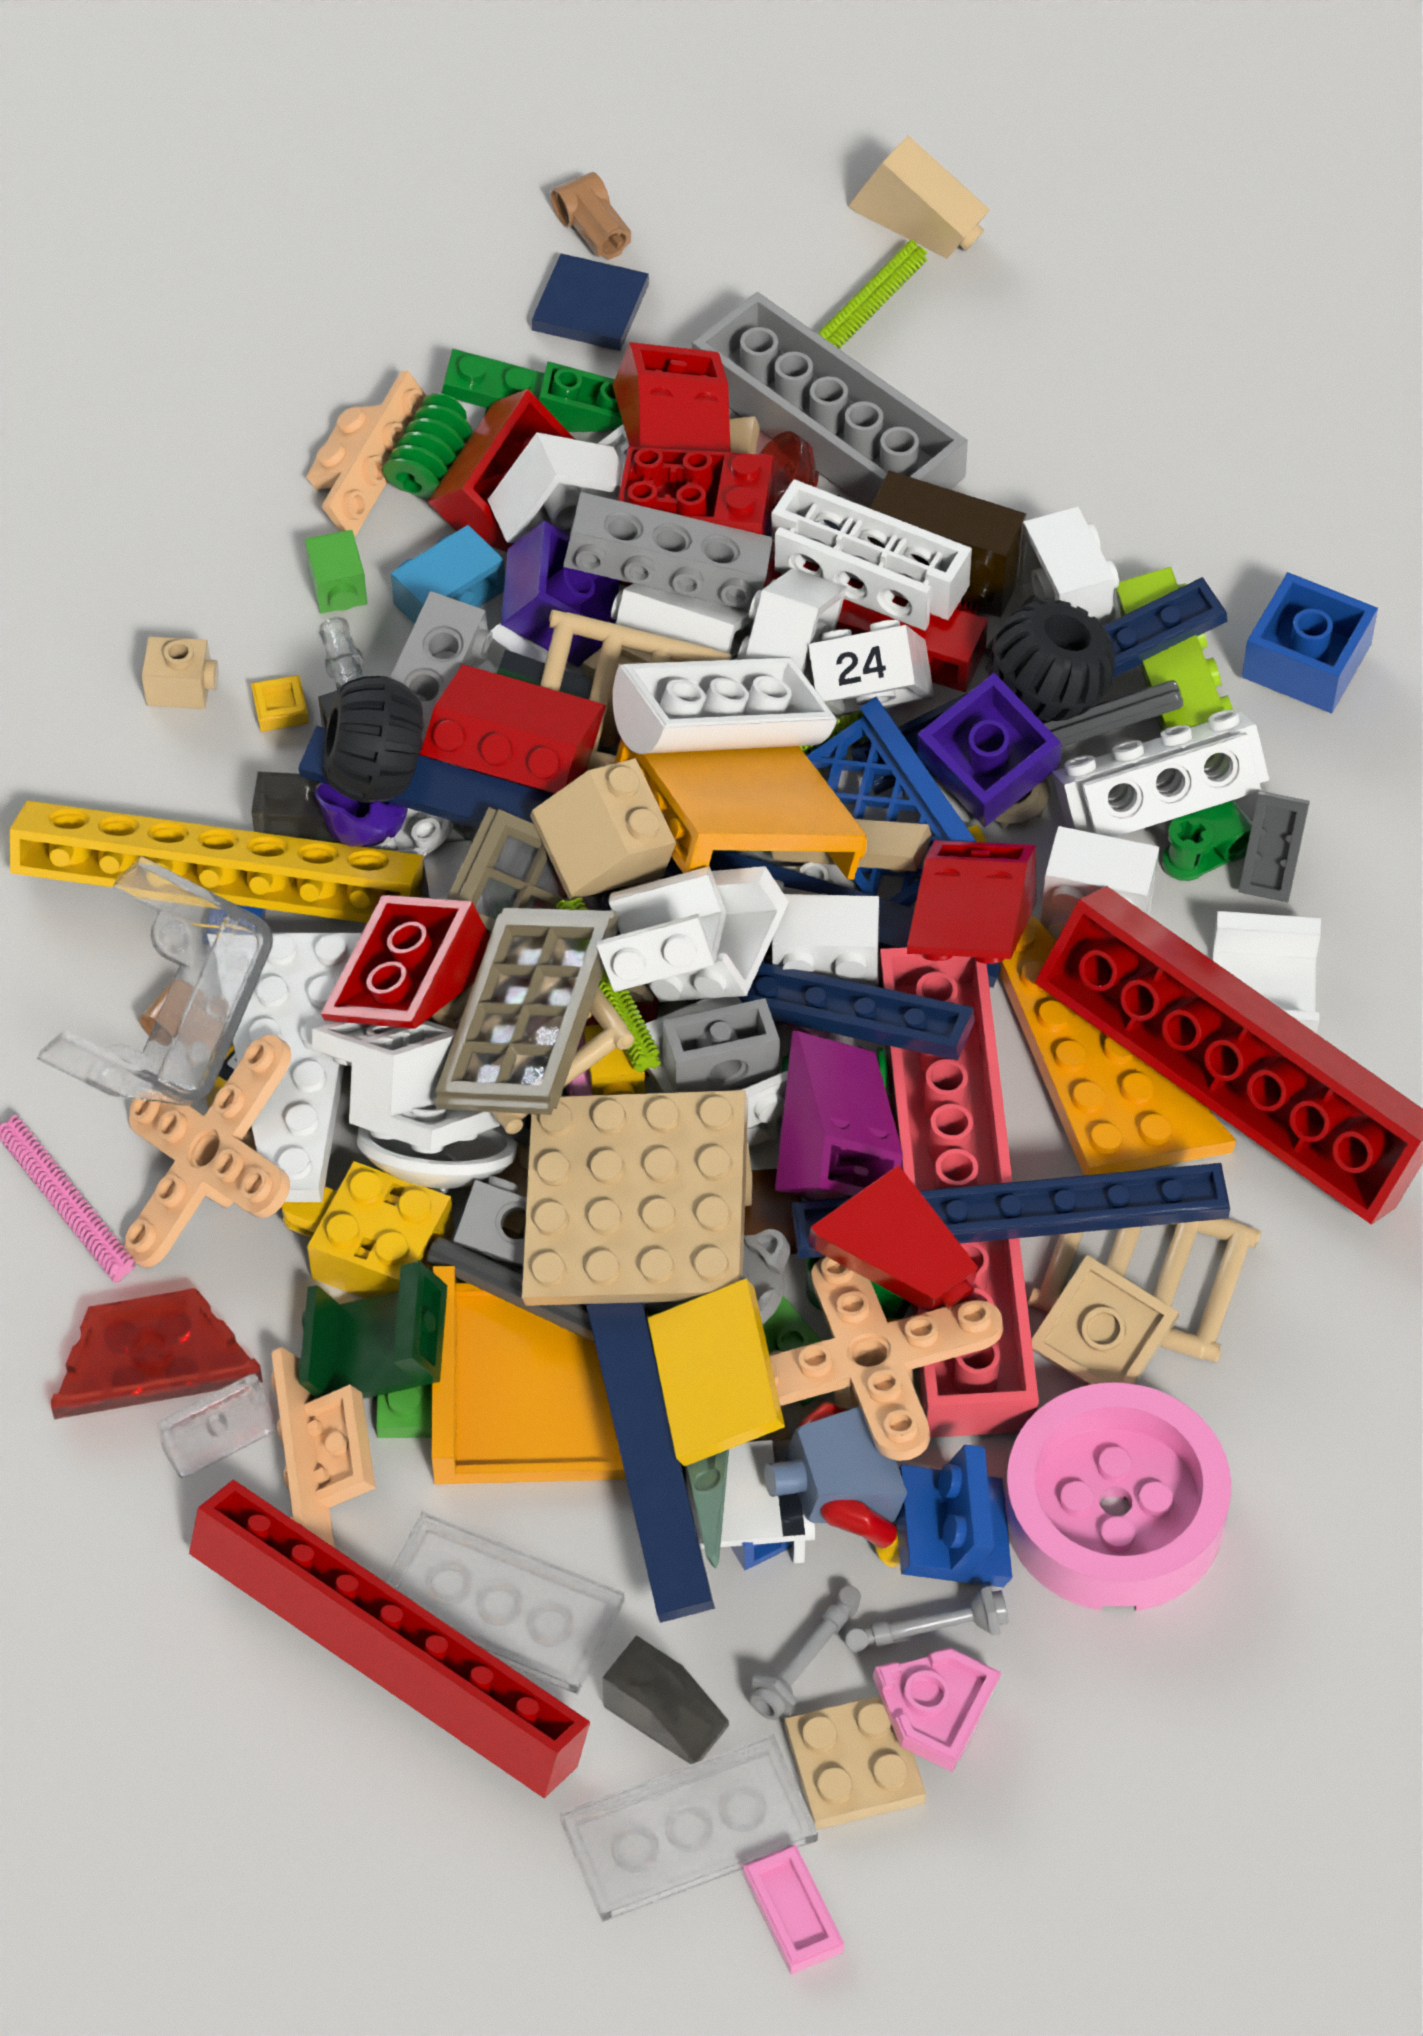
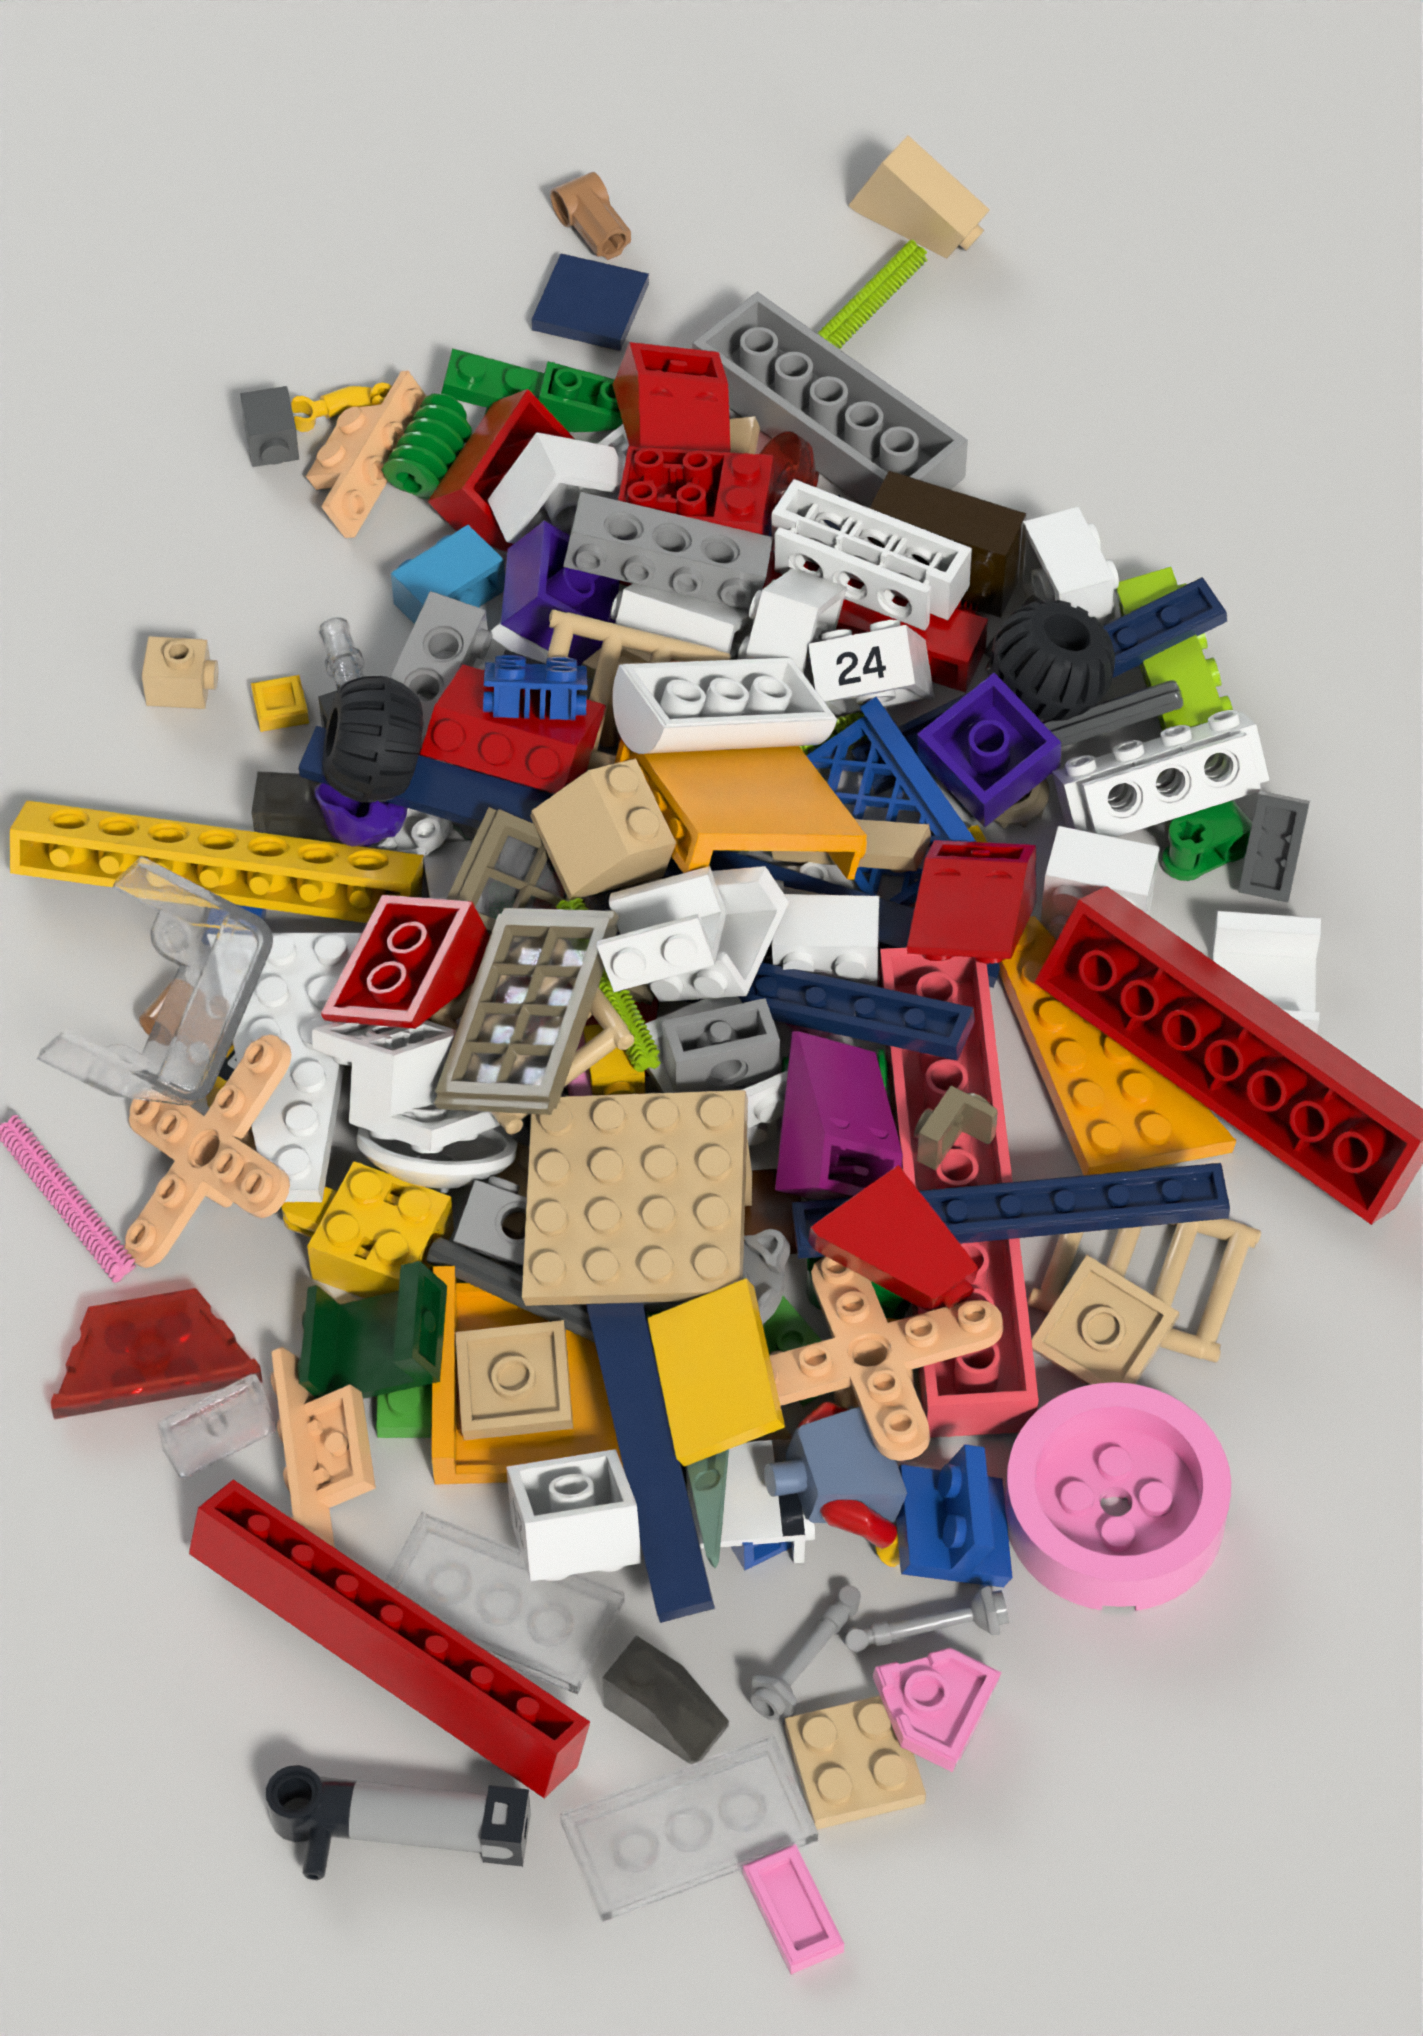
(269, 426): none -> dark grey brick
(336, 403): none -> yellow arm
(336, 571): bright green brick -> none
(397, 1815): none -> piece
(514, 1380): none -> tan plate
(558, 674): none -> blue hinge
(574, 1515): none -> white brick
(954, 1114): none -> dark tan bracket
(1309, 642): blue brick -> none

